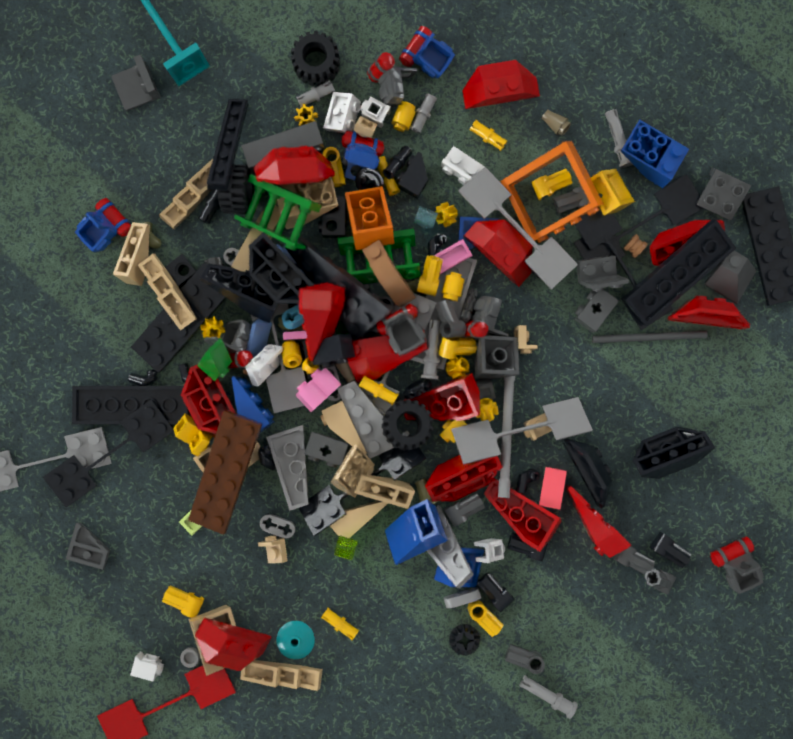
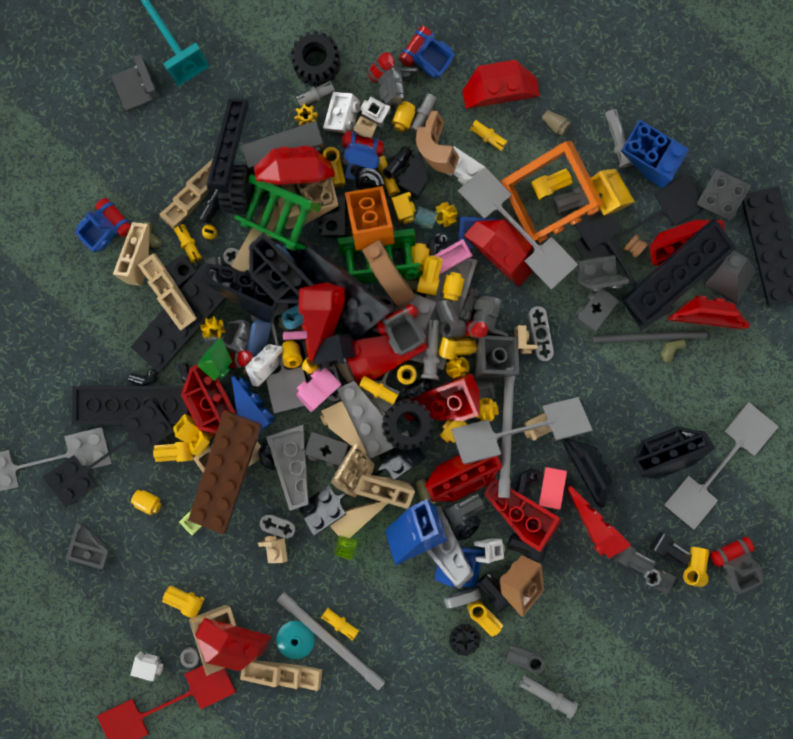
(146, 502): none -> yellow brick
(179, 451): none -> yellow piece
(188, 243): none -> yellow pin
(209, 236): none -> yellow hinge
(369, 675): none -> light grey piece
(403, 208): none -> yellow brick
(411, 370): none -> yellow brick
(419, 254): none -> yellow brick
(439, 157): none -> medium nougat arch
(467, 528): none -> black gear
(522, 584): none -> medium nougat slope
(532, 321): none -> light grey beam
(670, 348): none -> olive arm
(693, 501): none -> light grey hinge
(697, 565): none -> yellow piece

